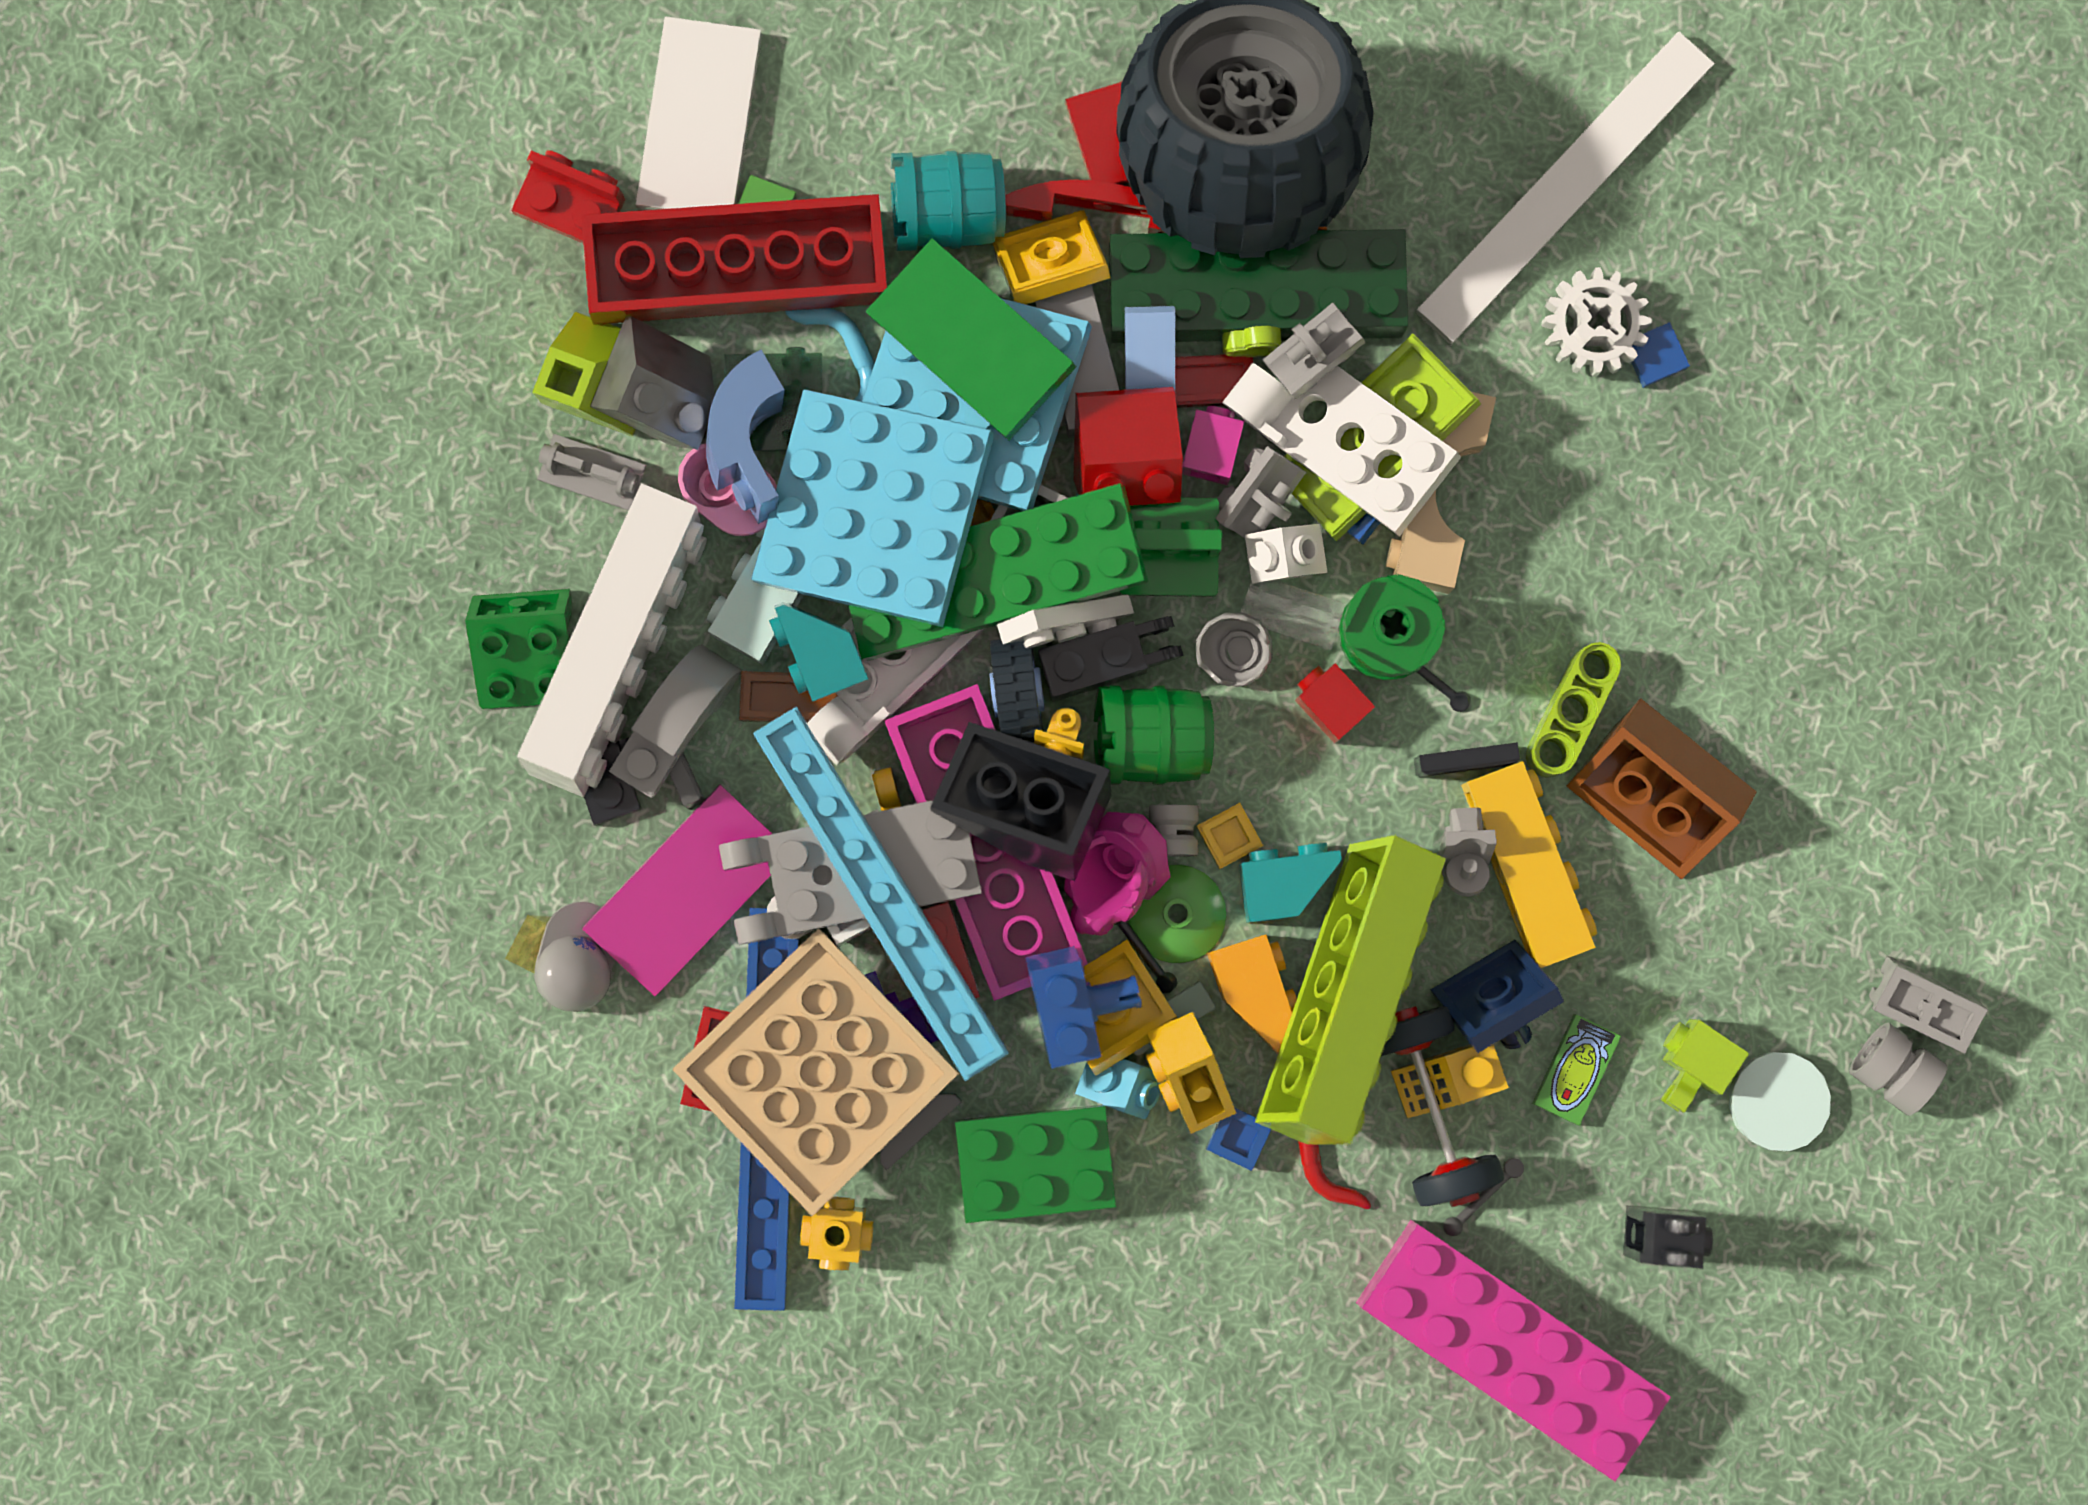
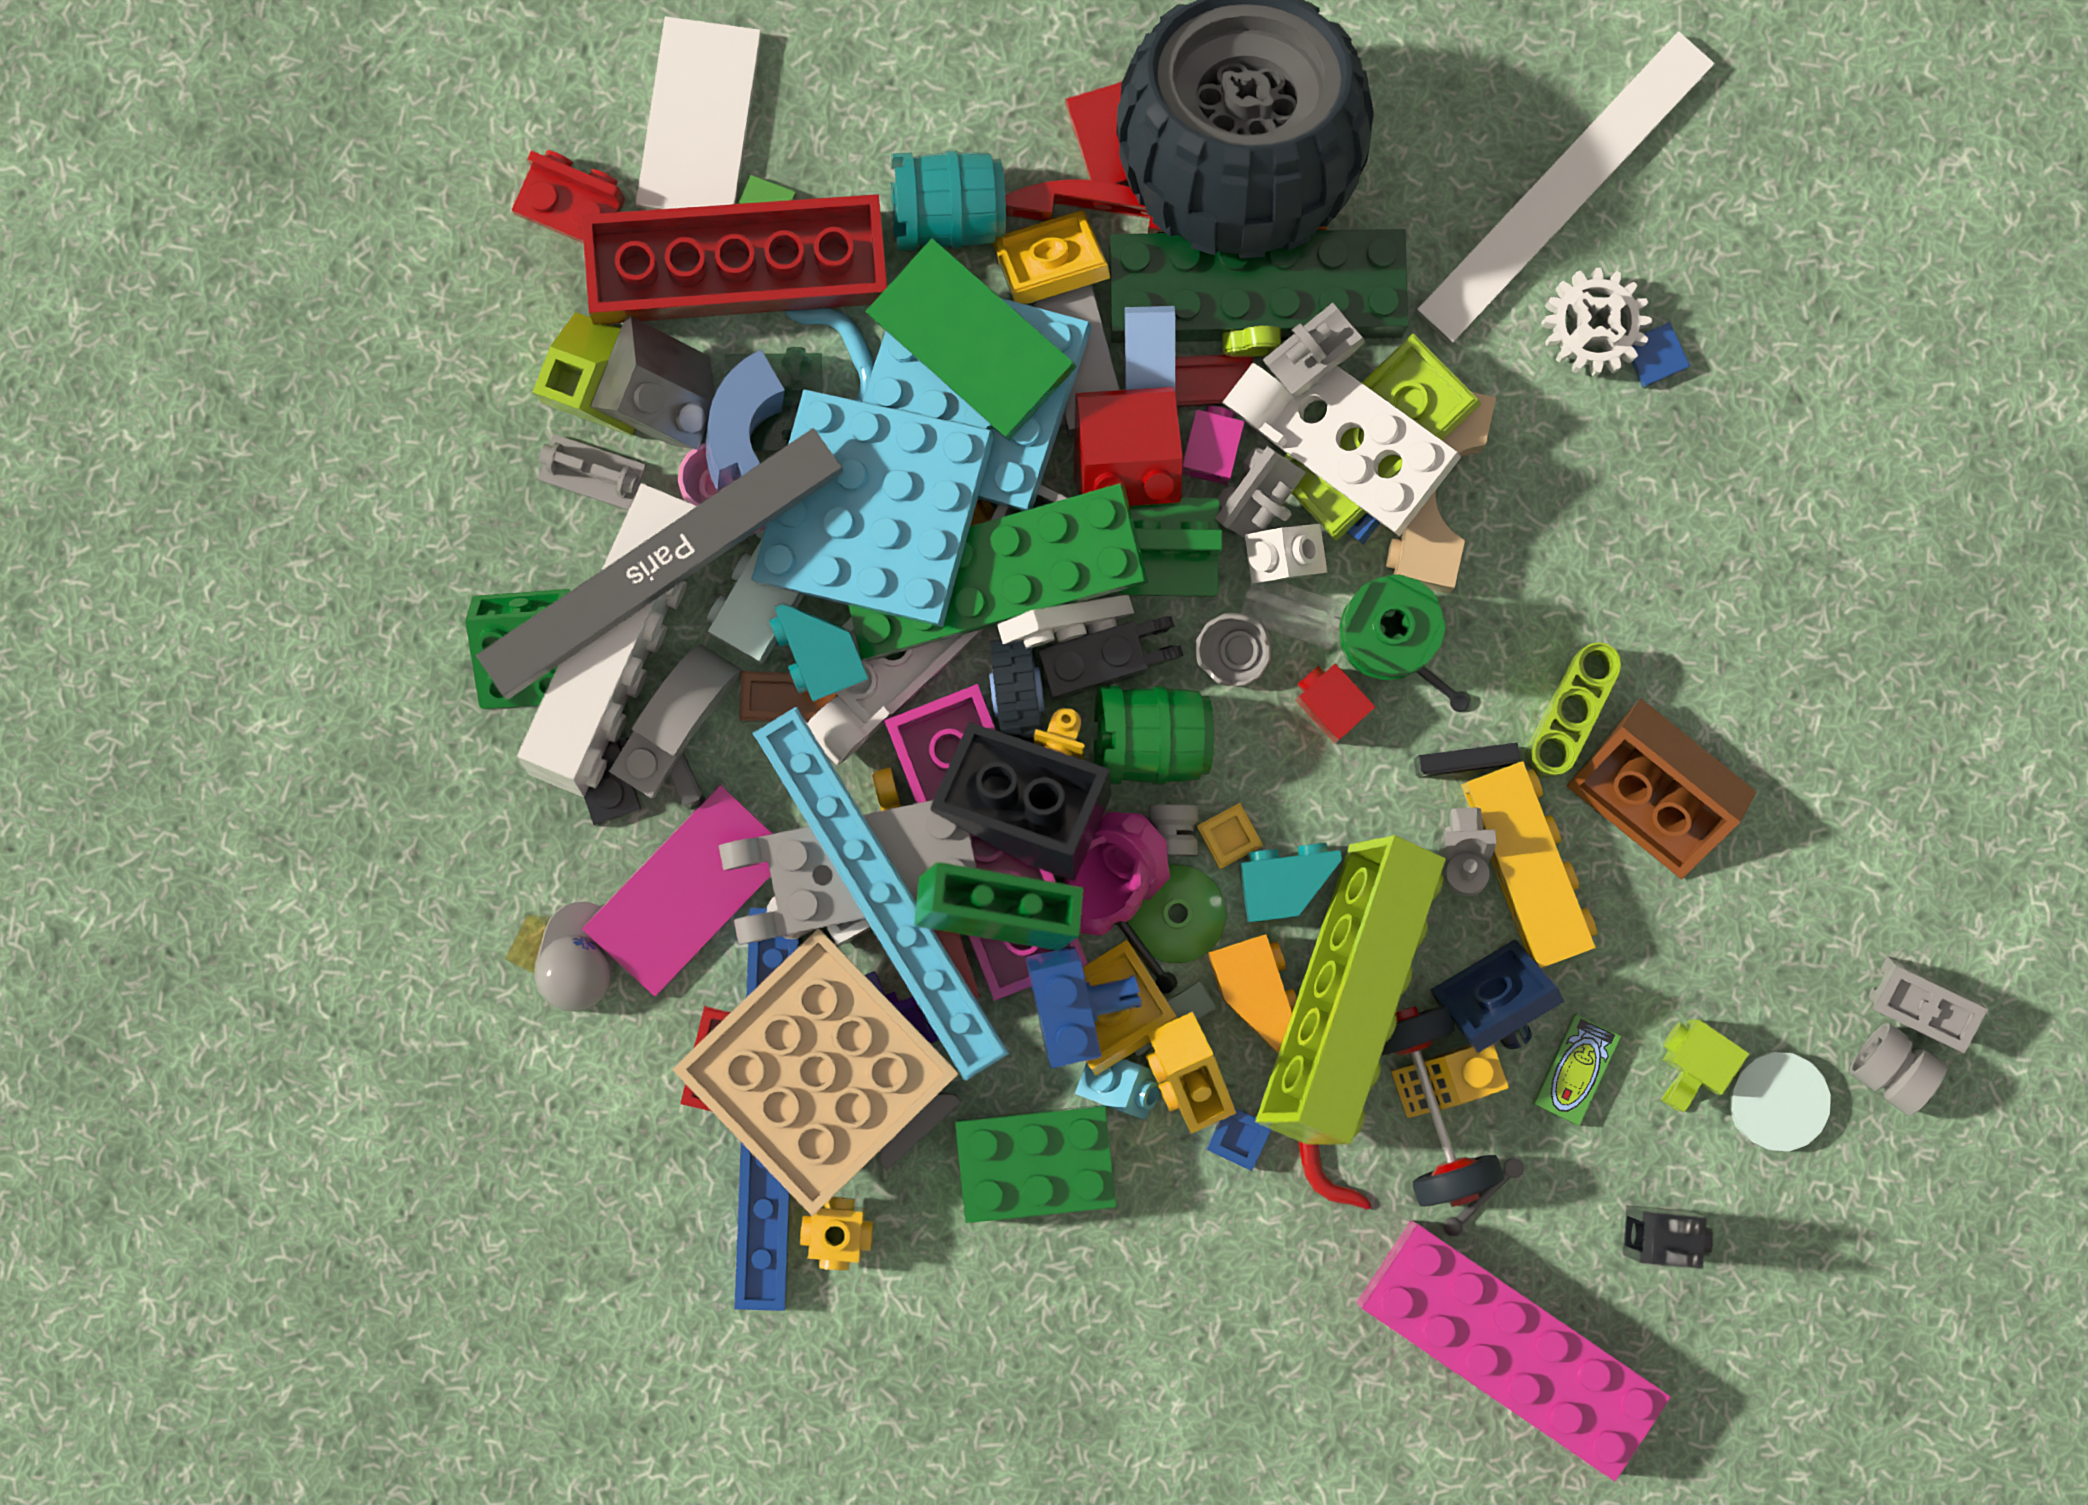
(659, 563): none -> dark grey tile
(998, 906): none -> green brick

